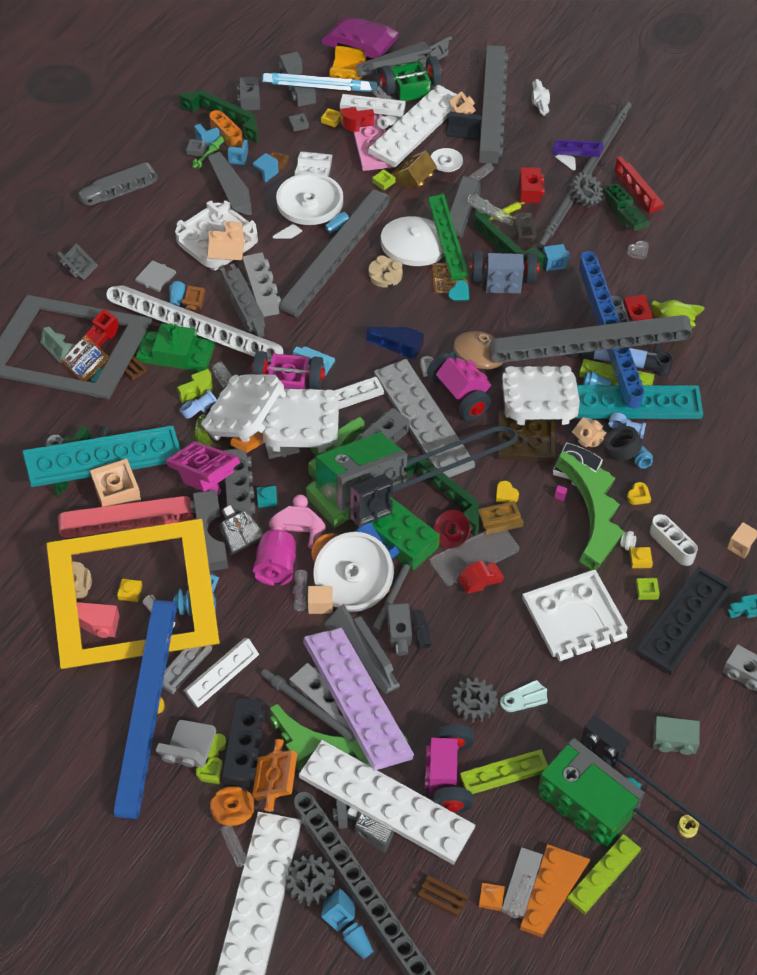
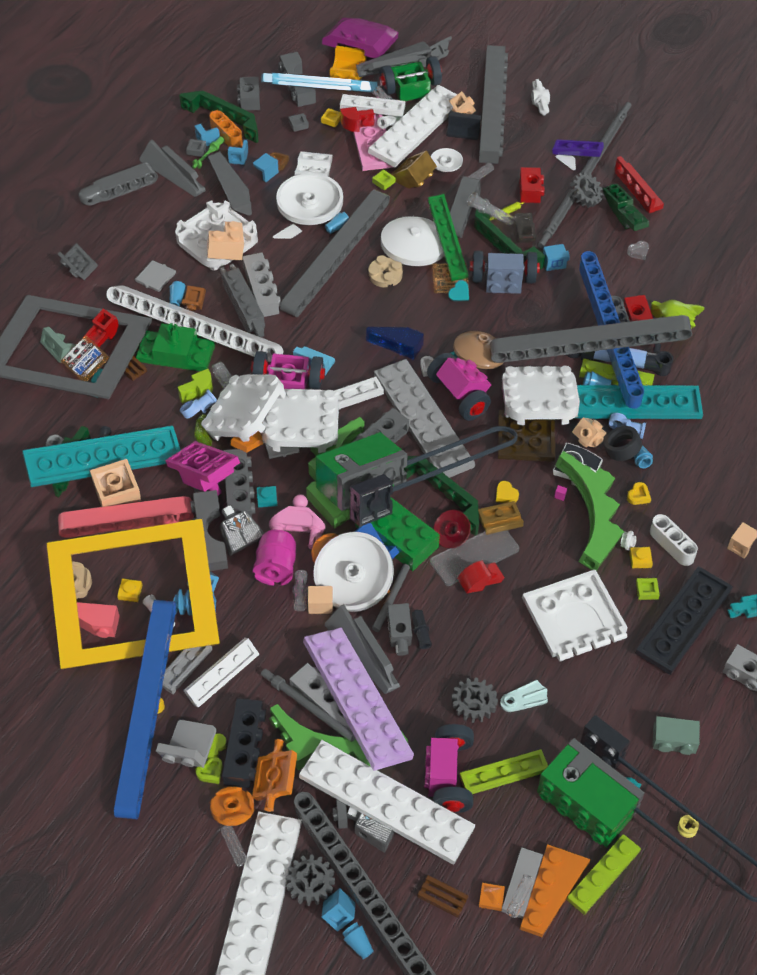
(172, 167): none -> dark grey wedge

